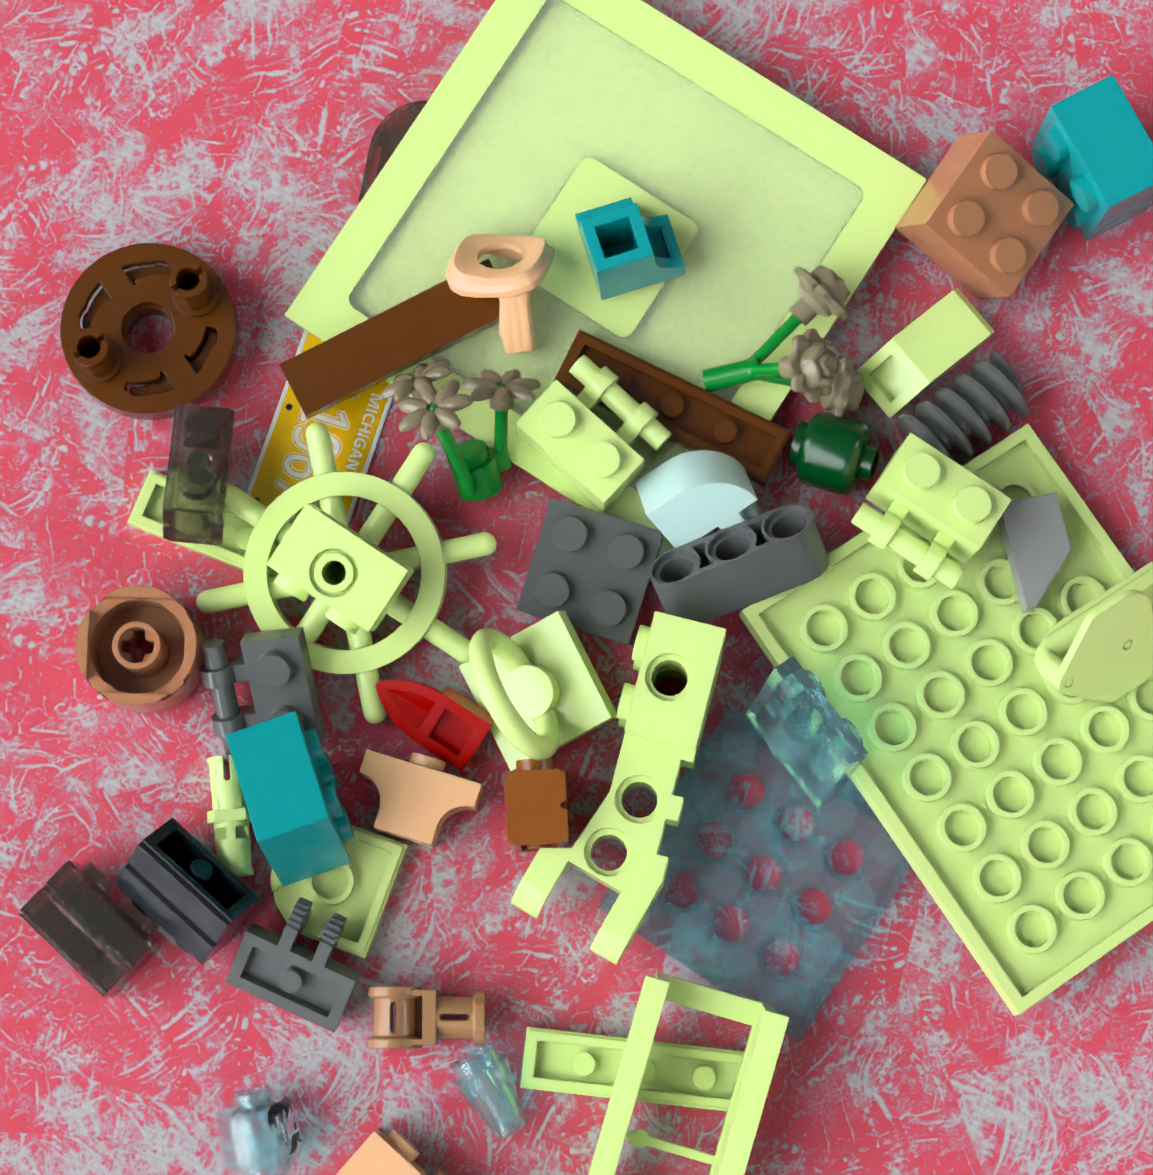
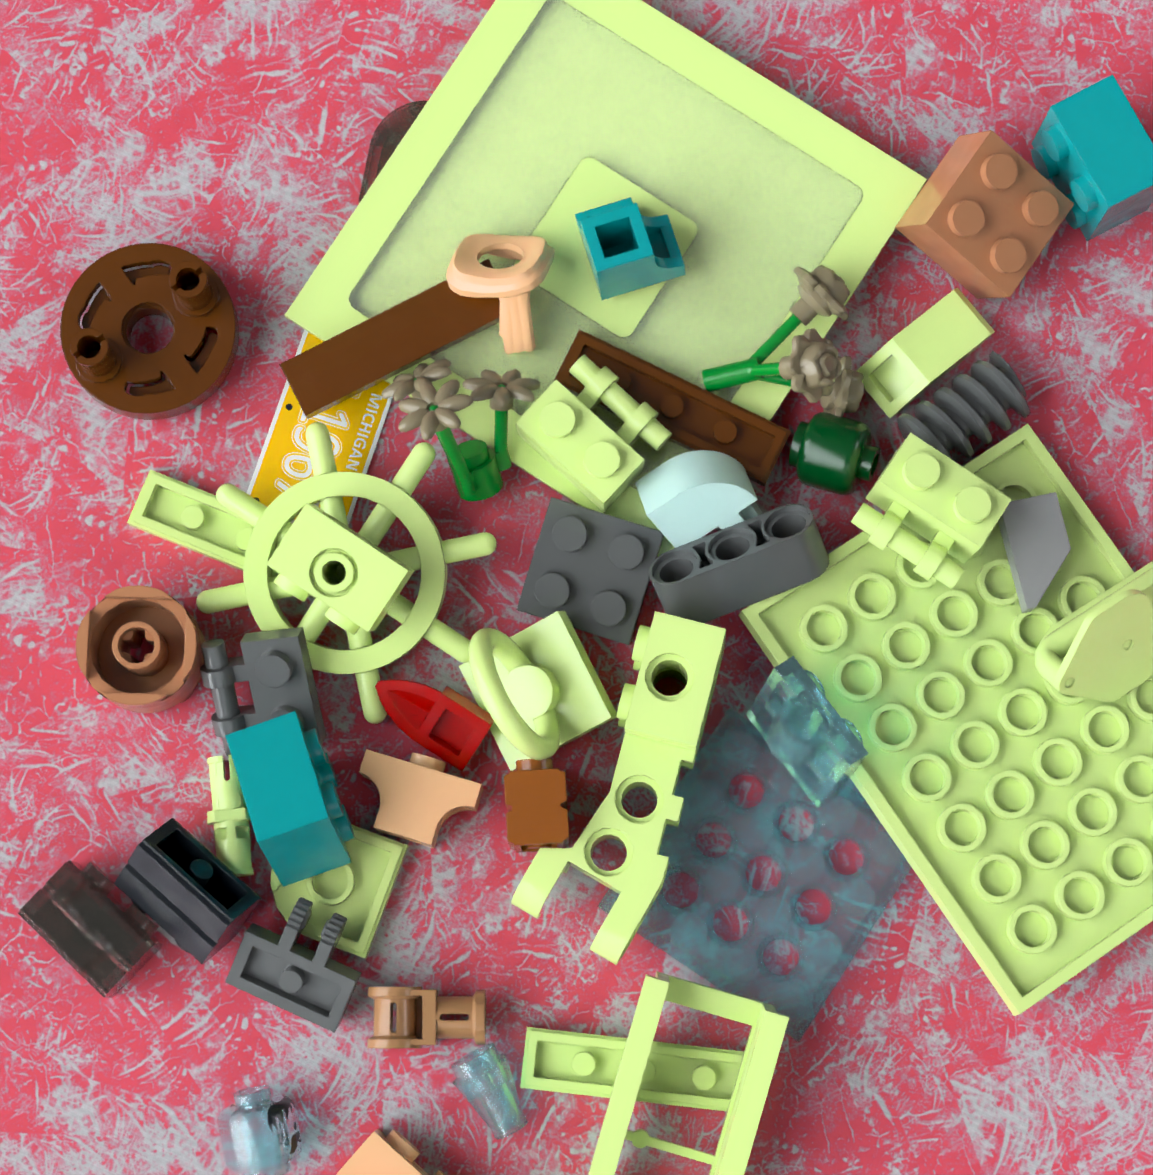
(198, 474): clear smoke brick -> none

